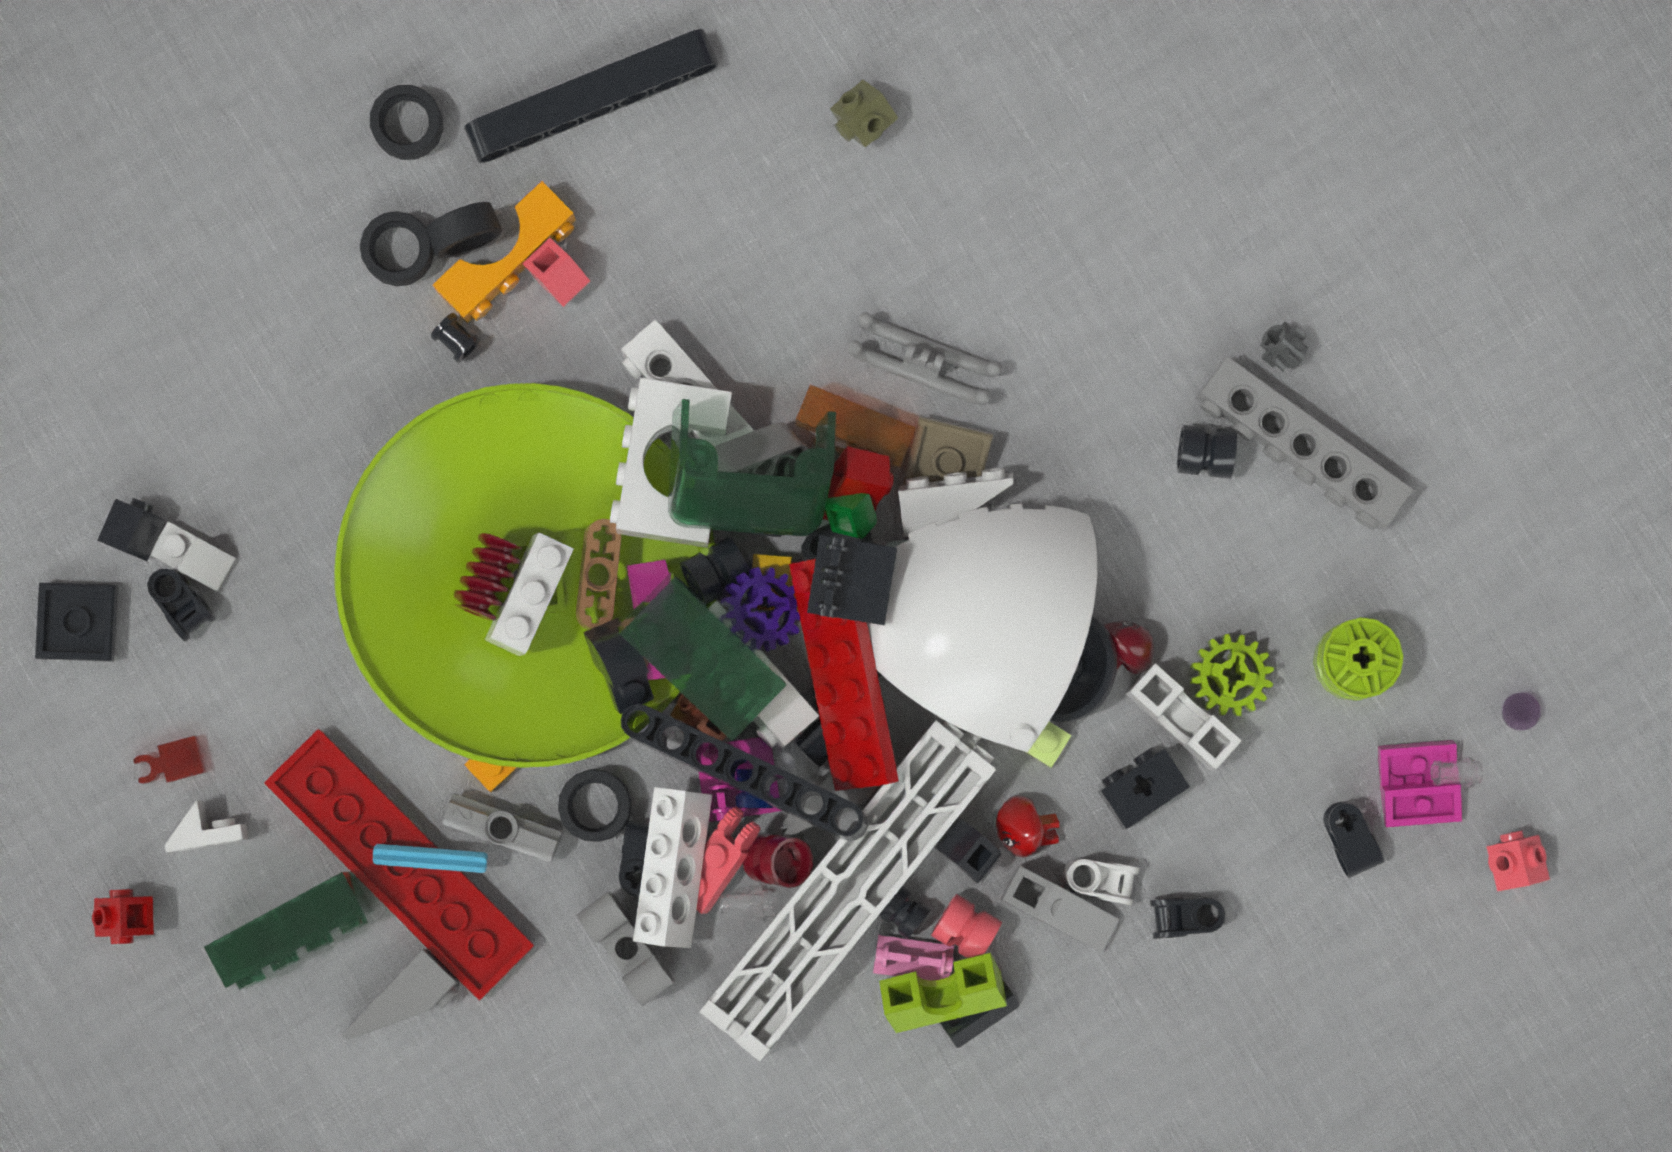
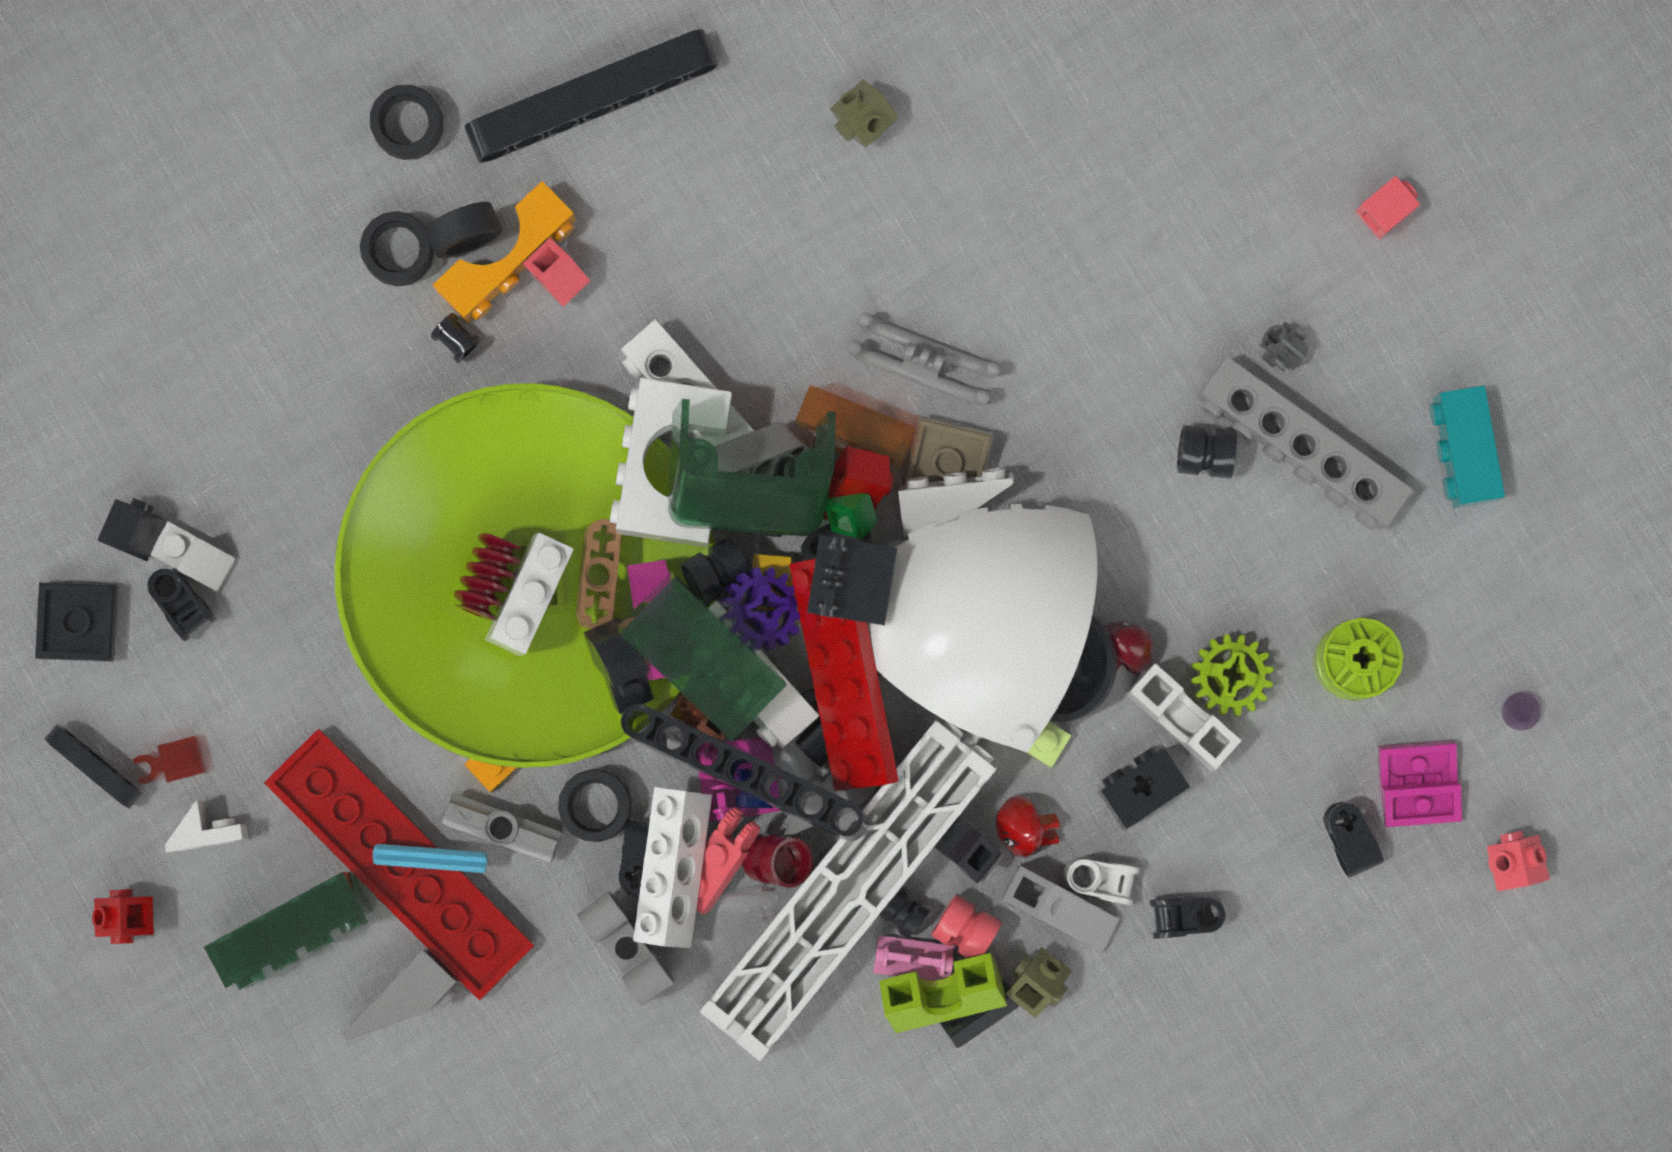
(93, 766): none -> black beam
(1038, 982): none -> olive brick
(1388, 206): none -> coral brick
(1457, 772): clear pin -> none
(1467, 447): none -> teal brick

